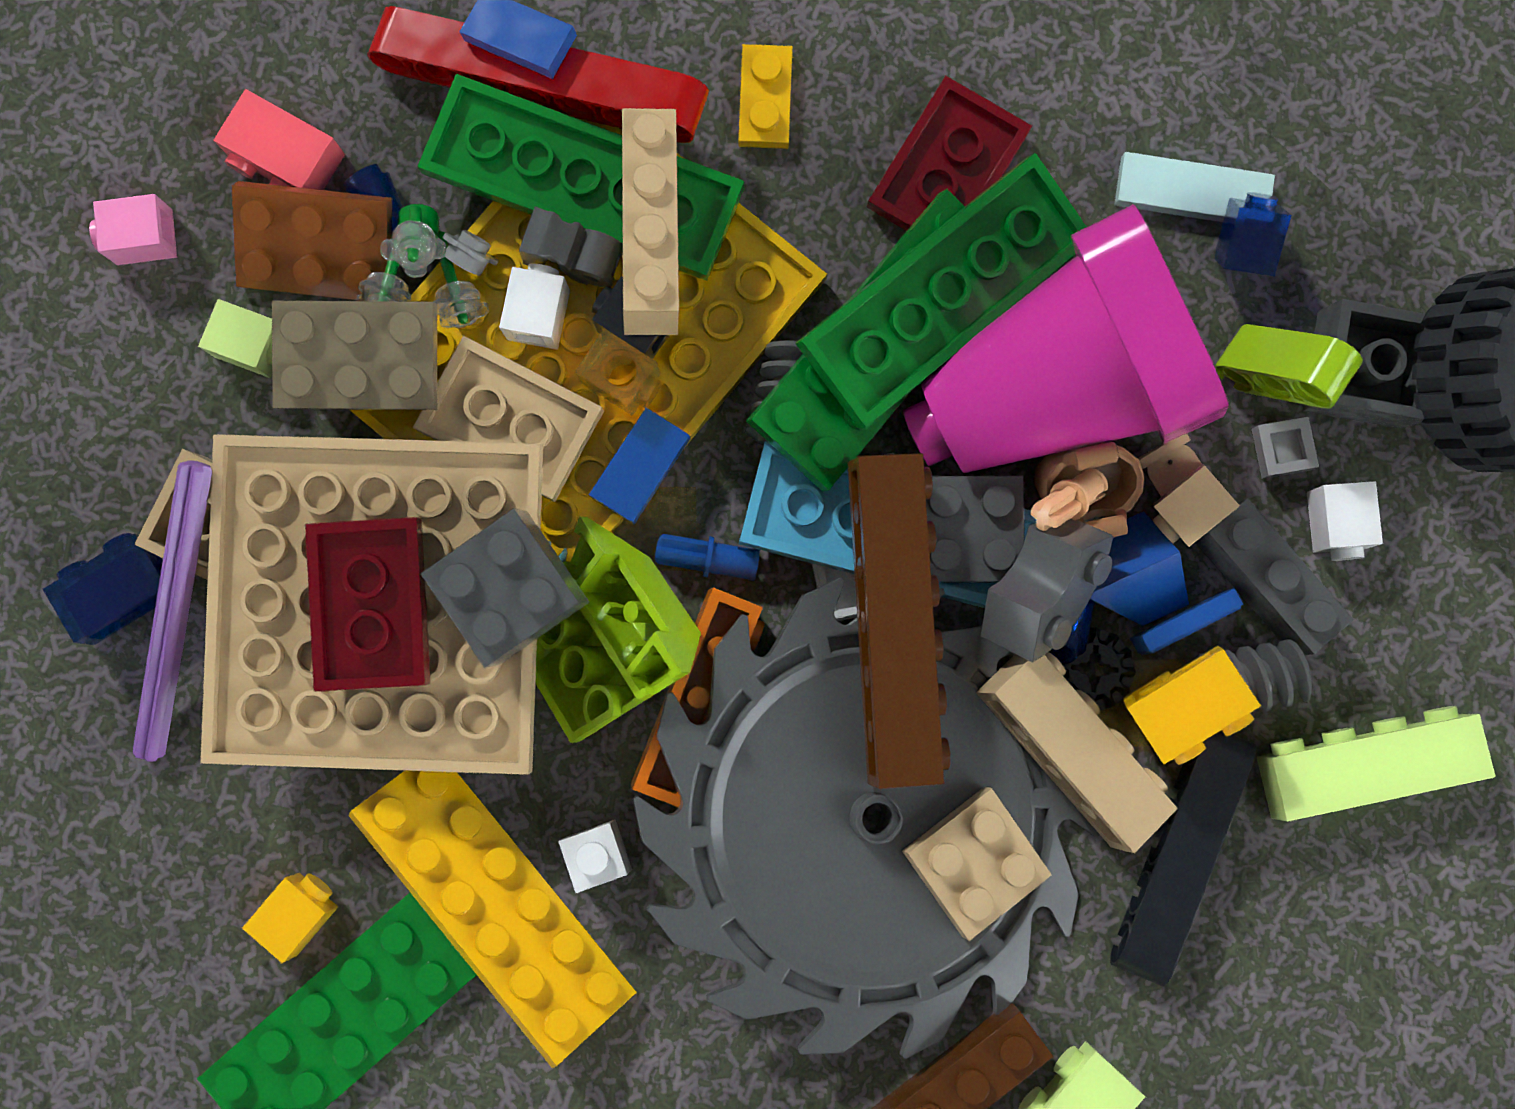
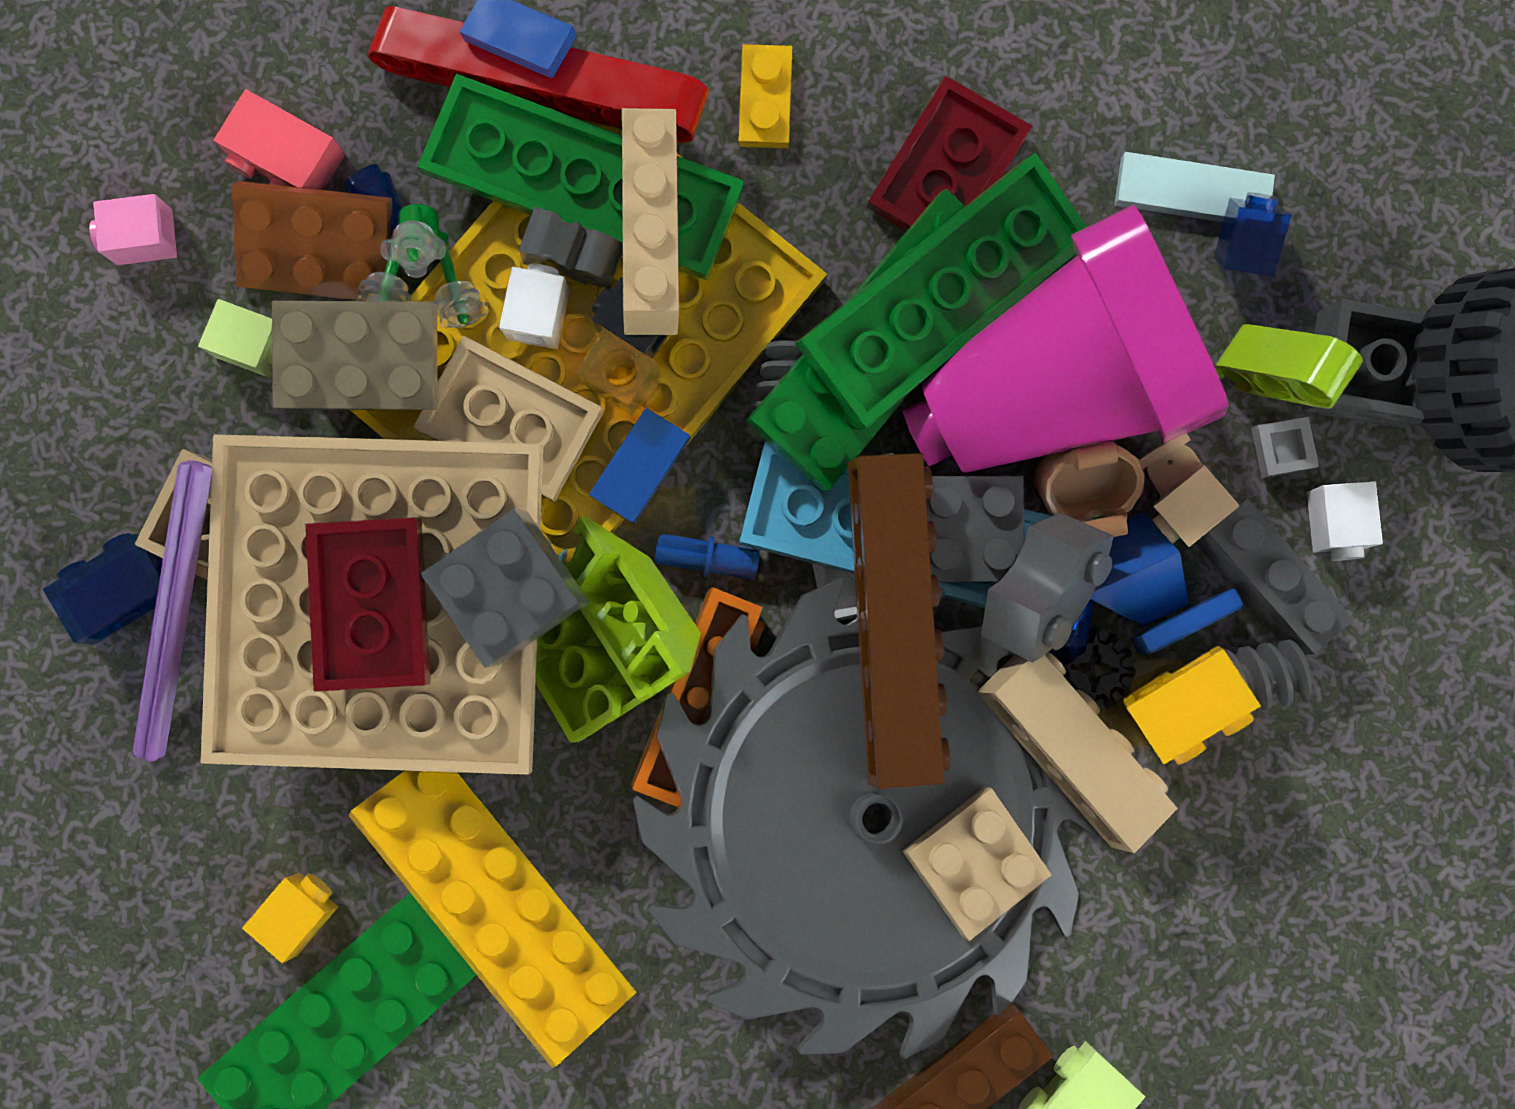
(469, 252): light grey plate -> none
(595, 856): white brick -> none
(1069, 499): light nougat axle -> none
(1183, 860): black beam -> none
(1375, 765): yellowish green brick -> none

